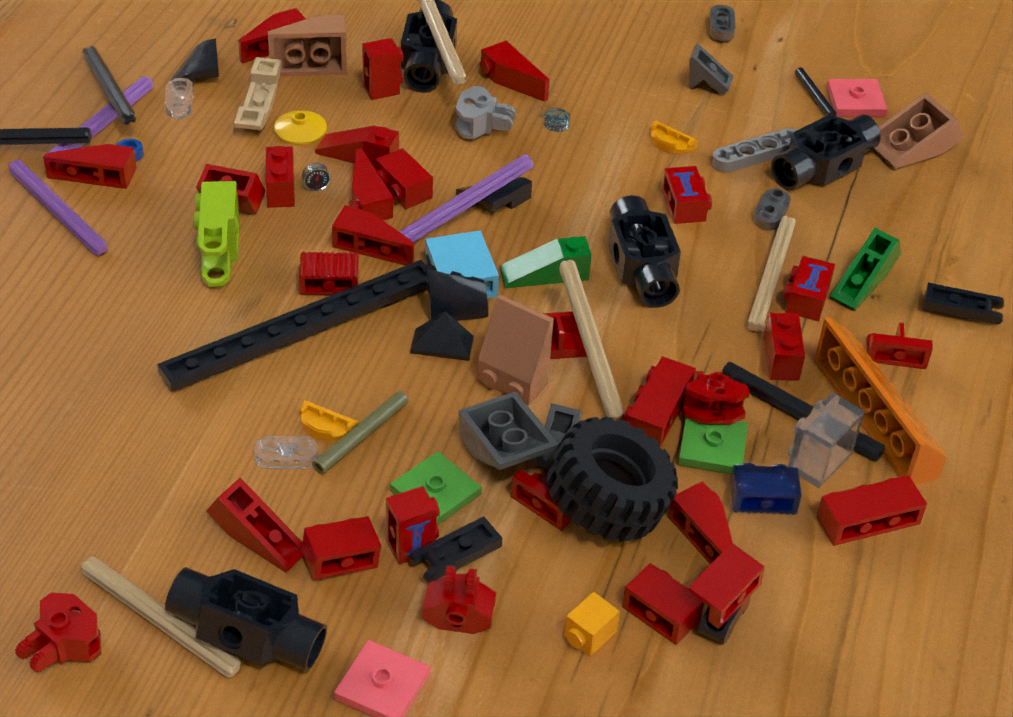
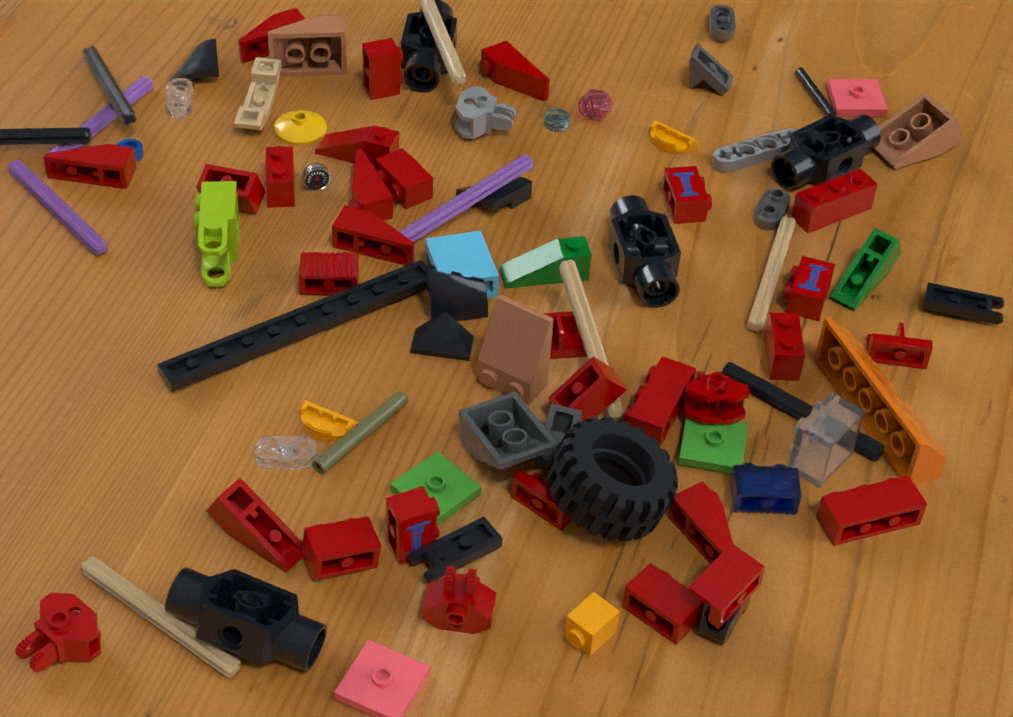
(590, 389): none -> red brick
(595, 104): none -> clear pink rock
(834, 200): none -> red brick

